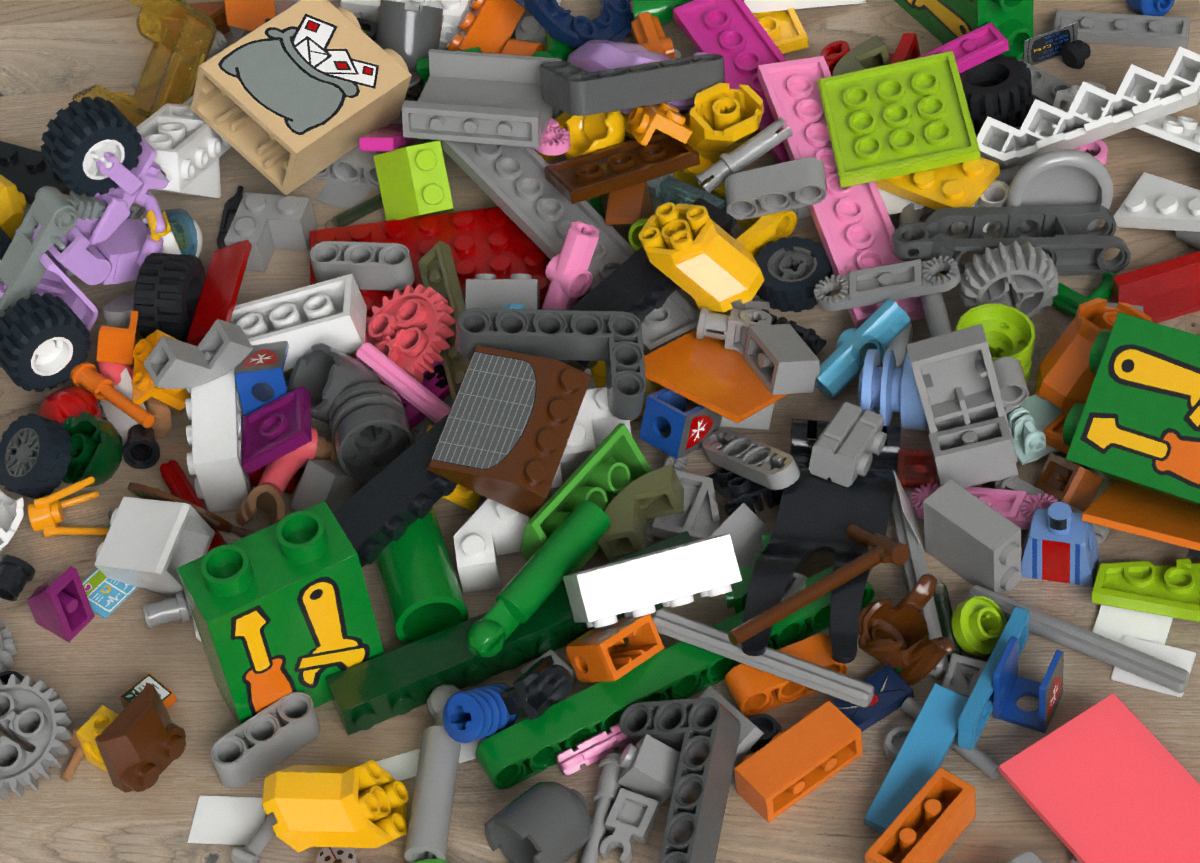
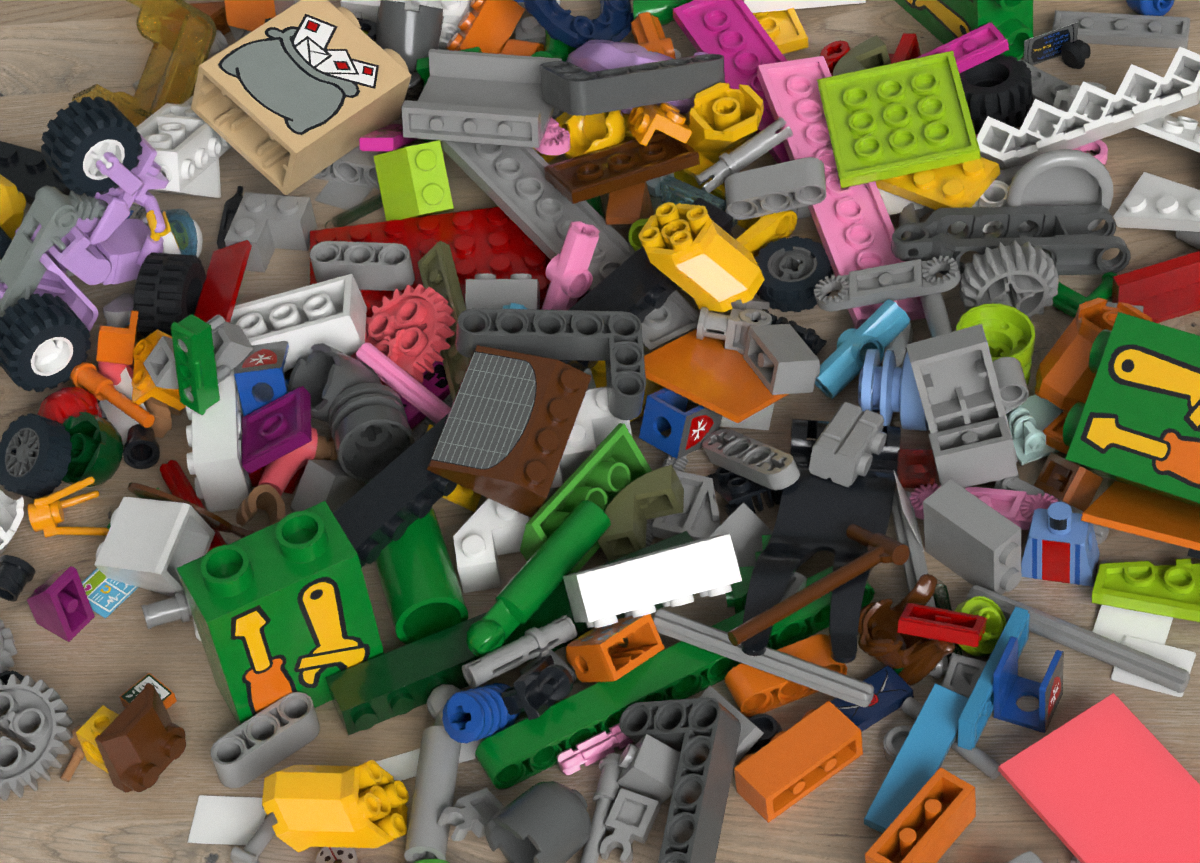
(196, 362): none -> green piece
(471, 814): none -> light grey plate
(533, 644): none -> light grey pin
(942, 624): none -> red tile

